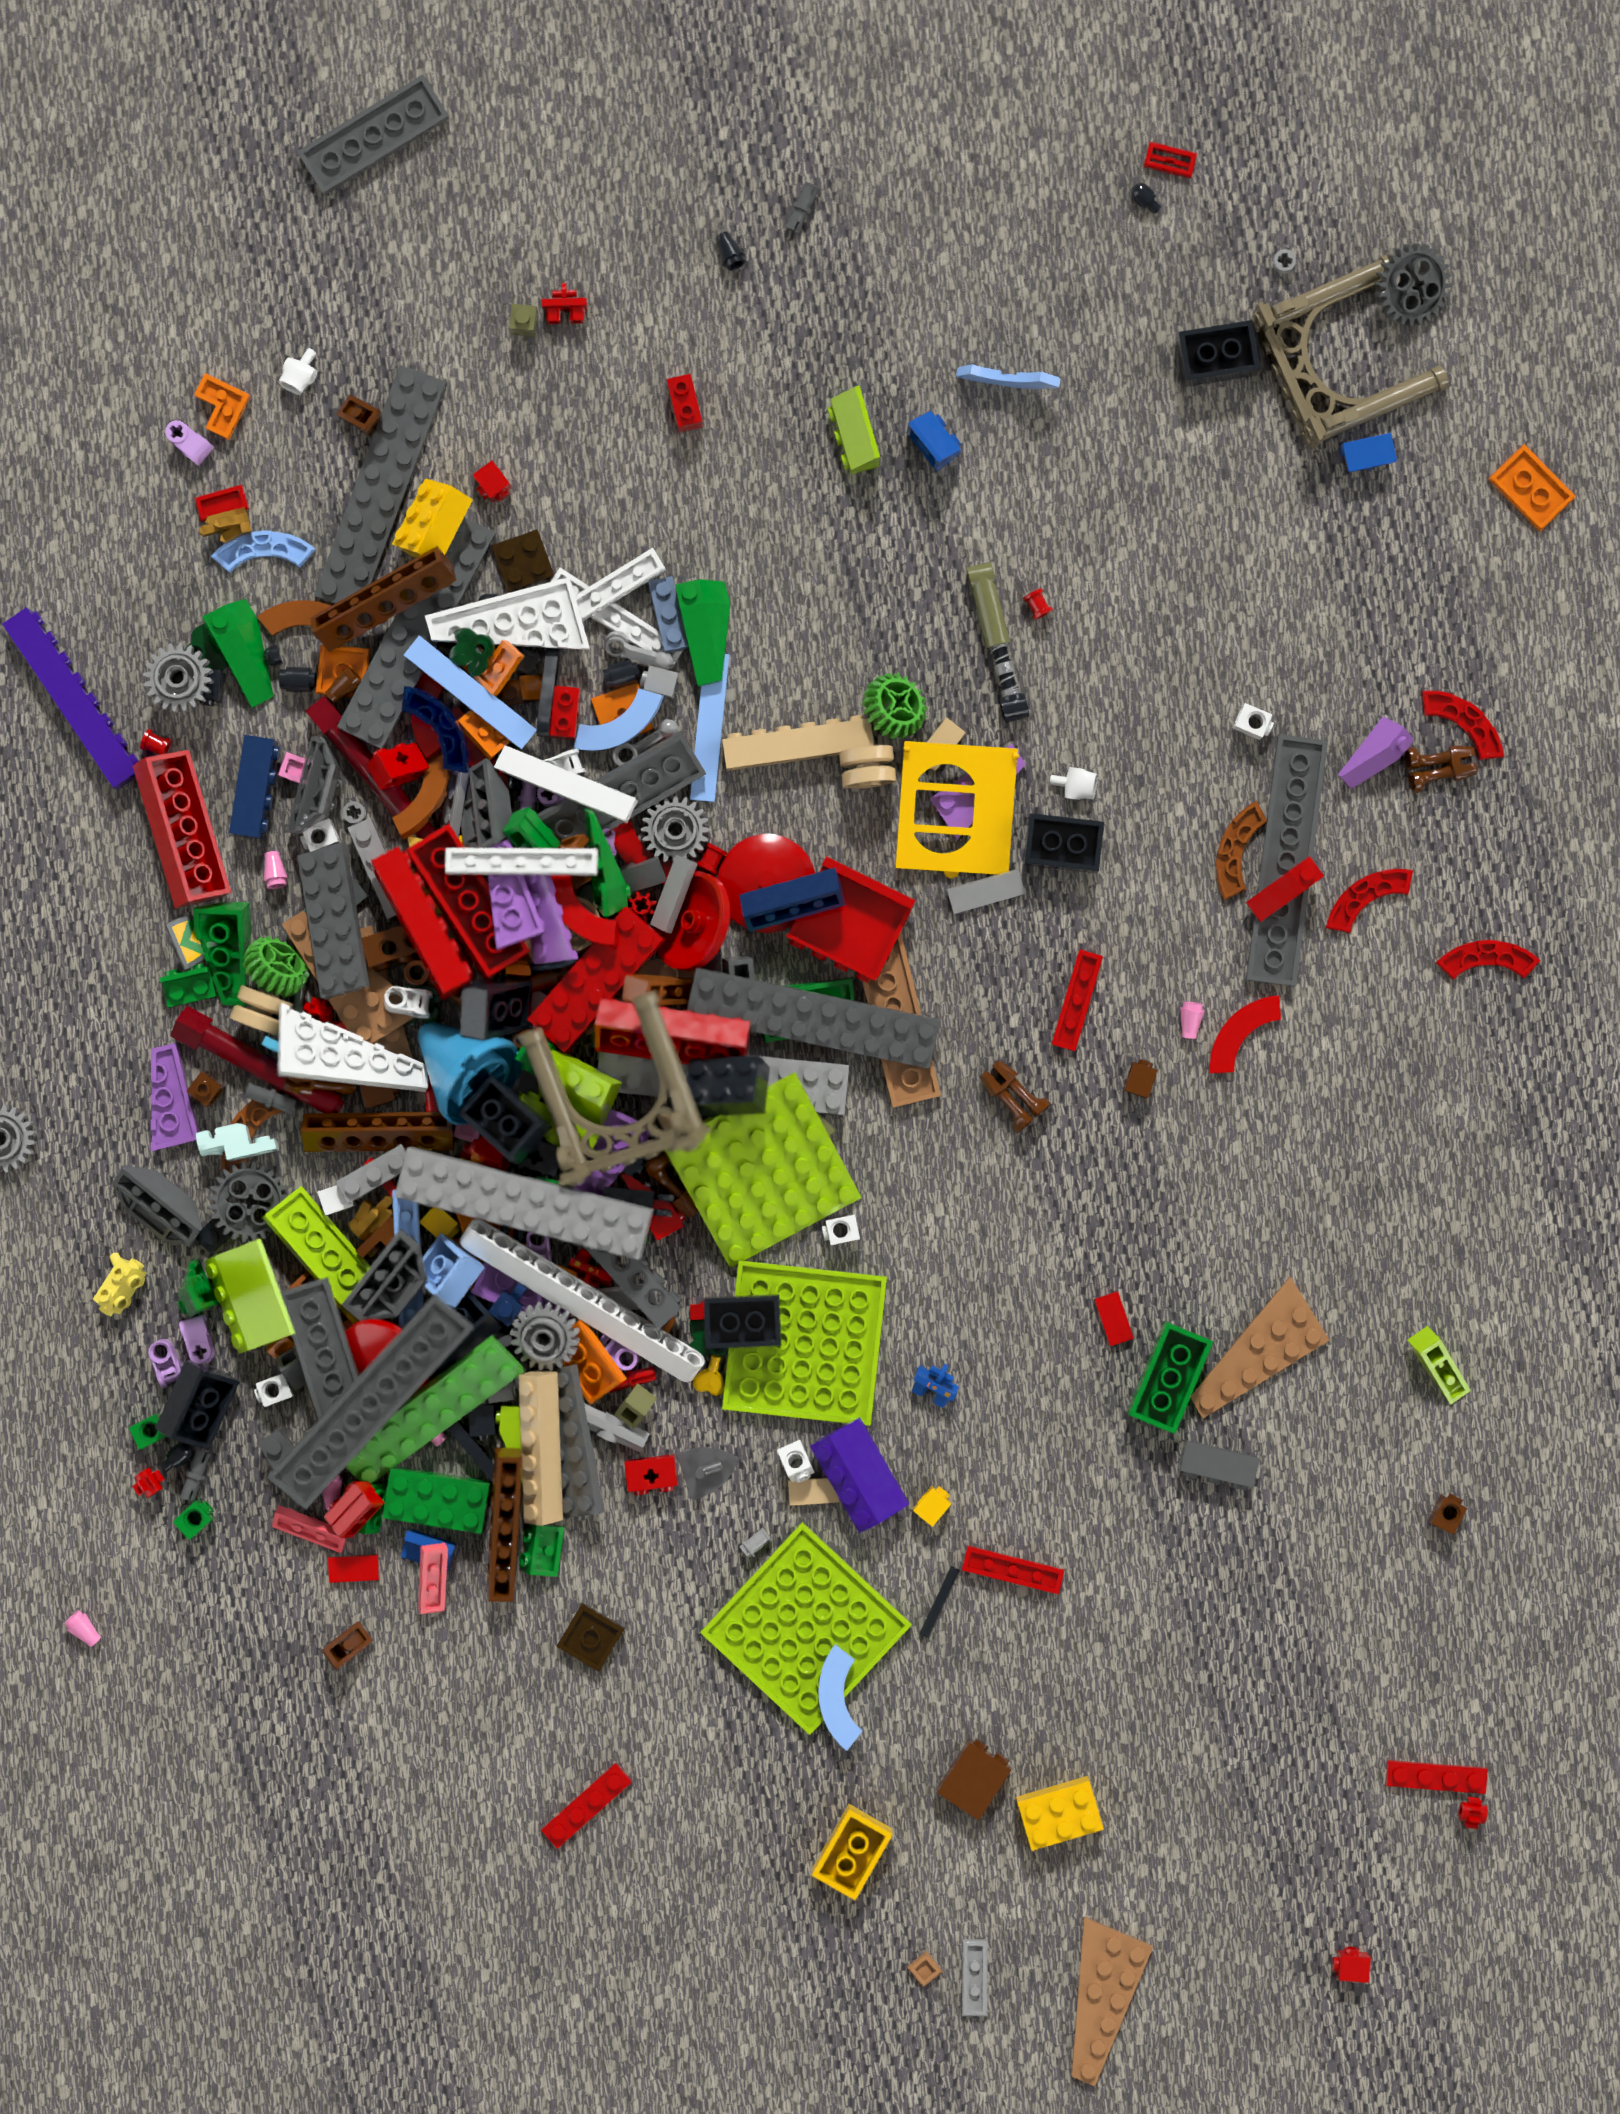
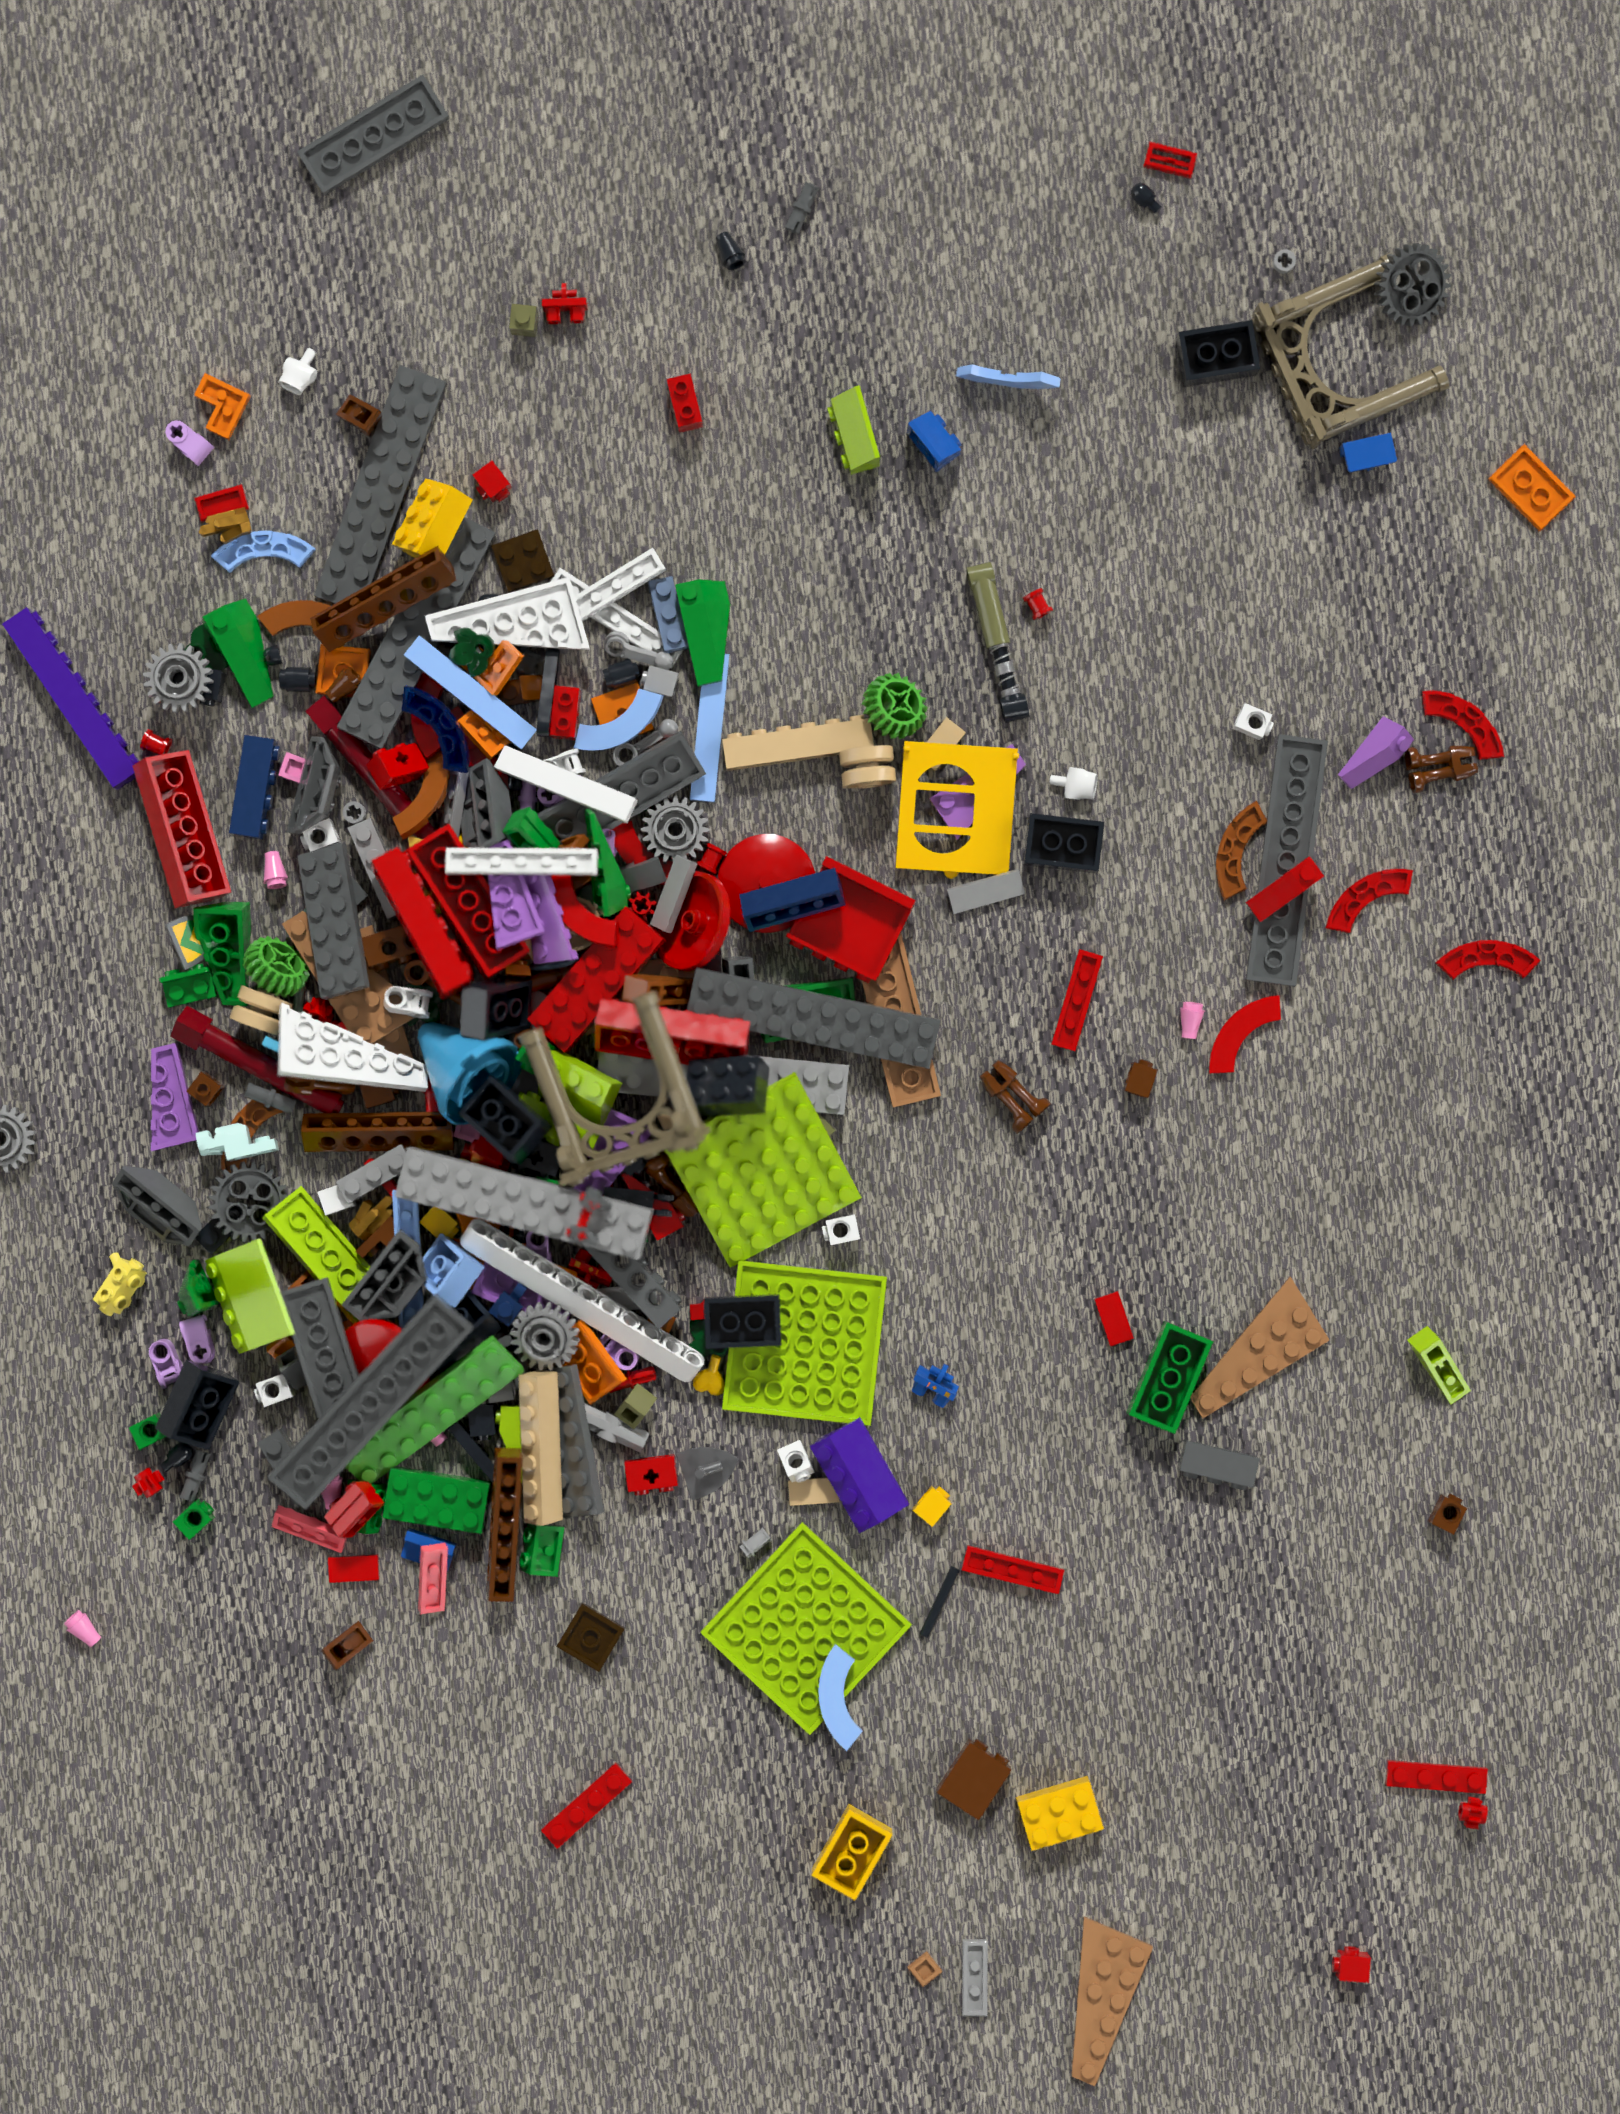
(591, 1202): none -> dark grey piece

